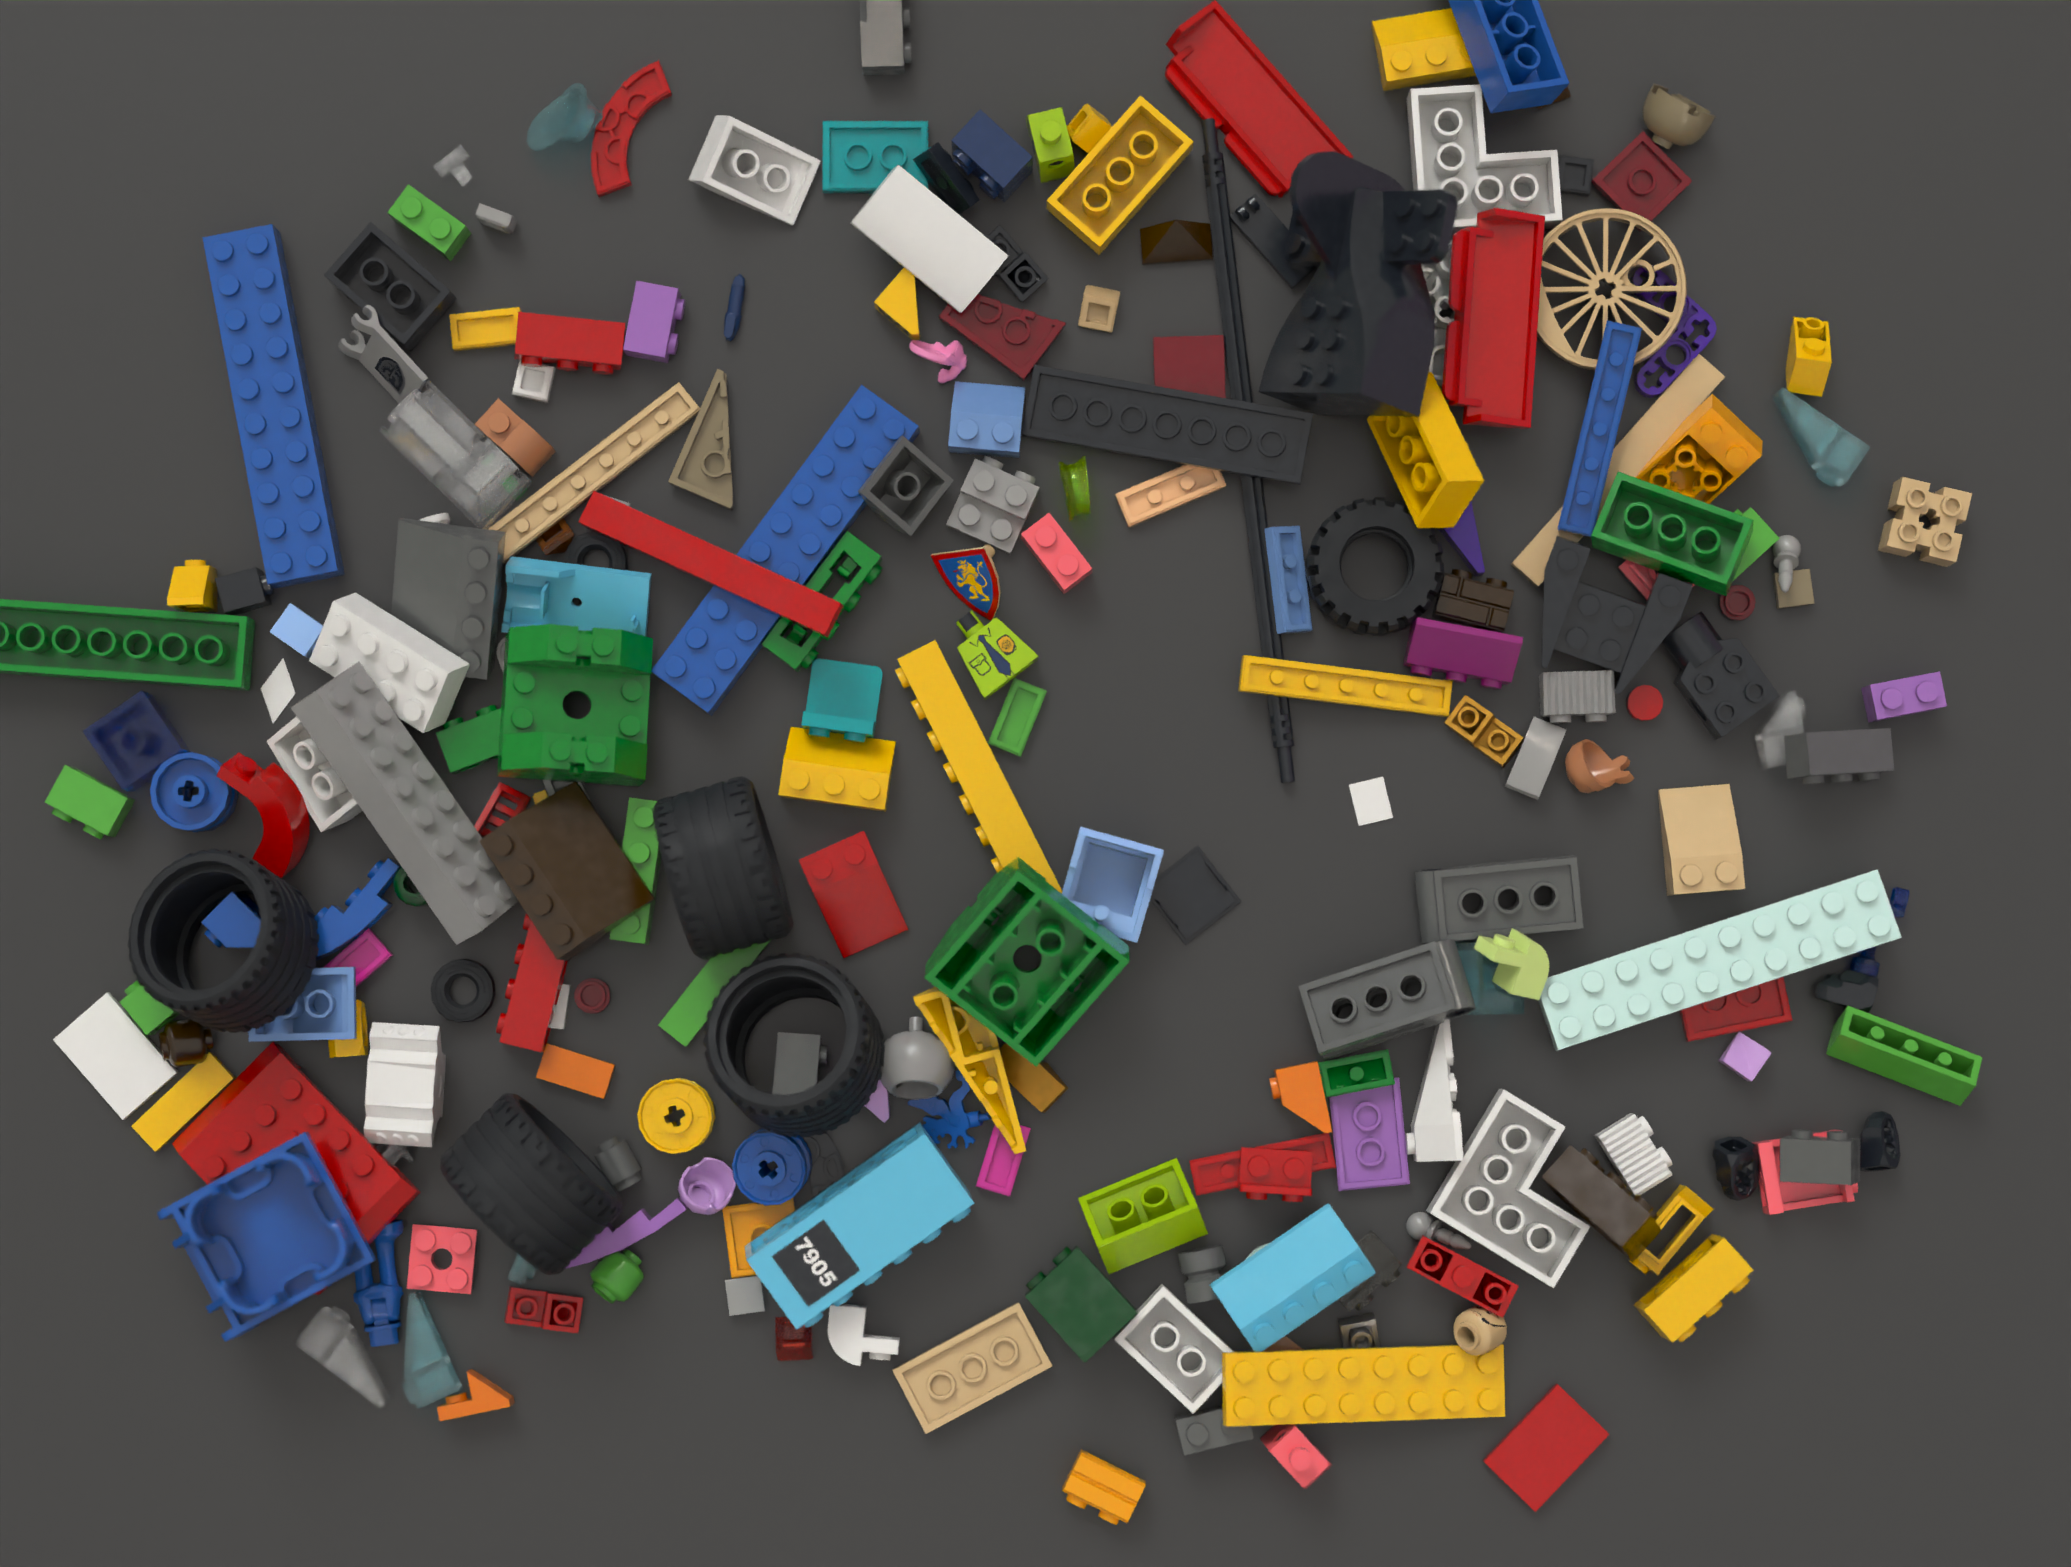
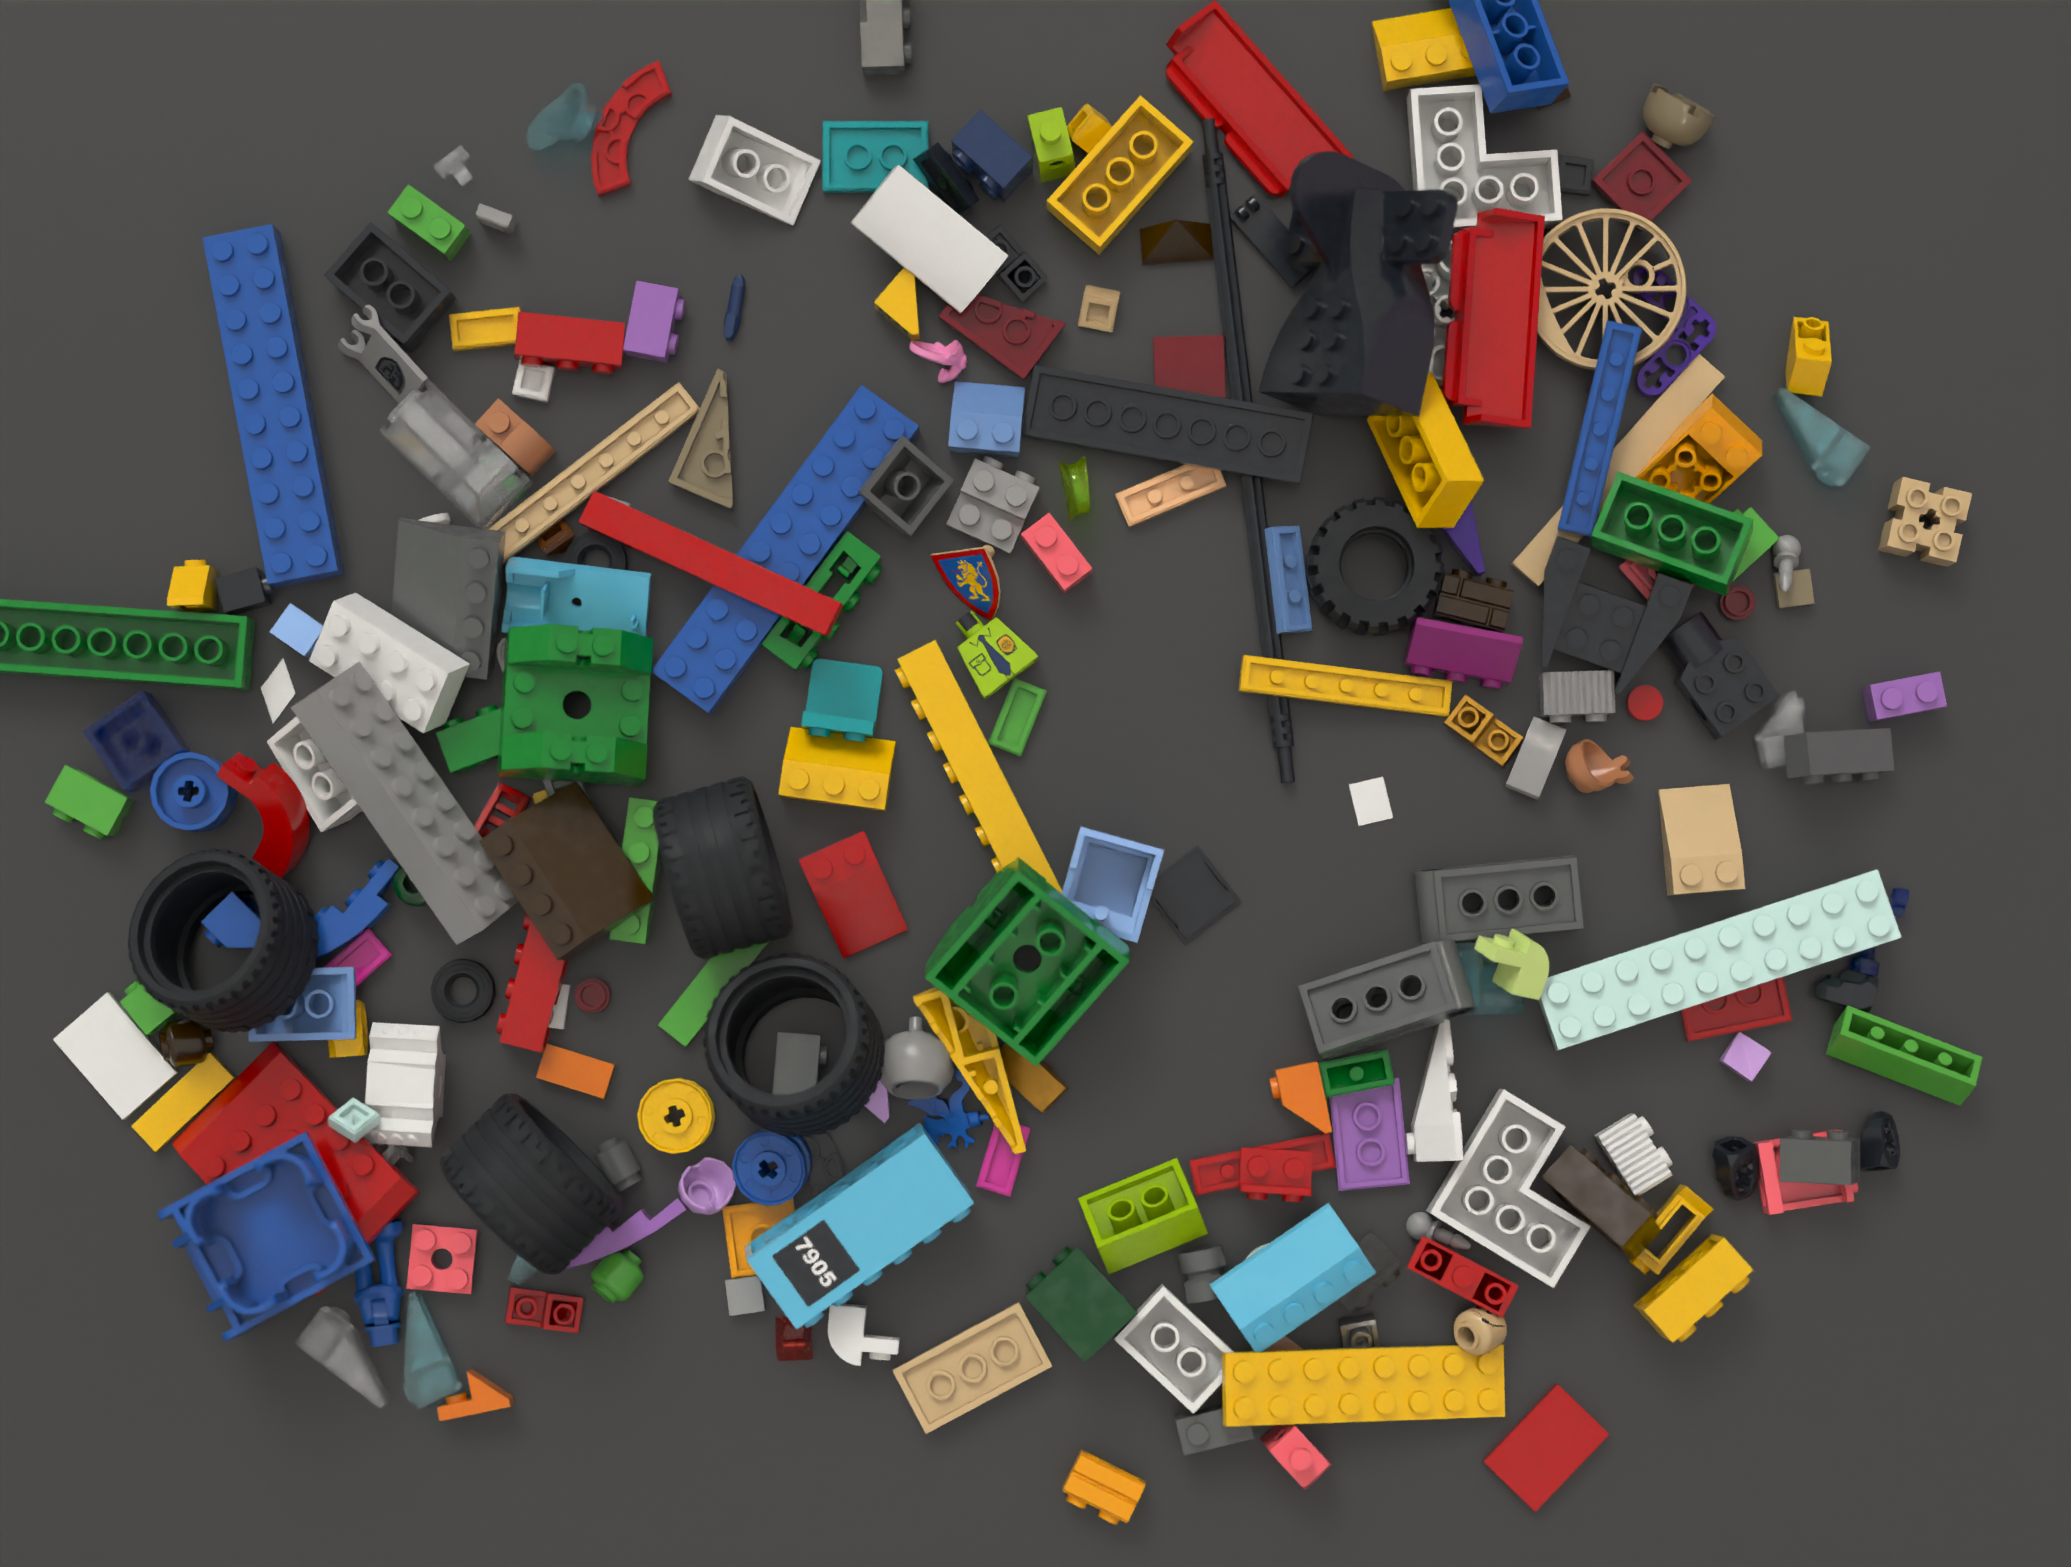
(354, 1120): none -> light aqua tile

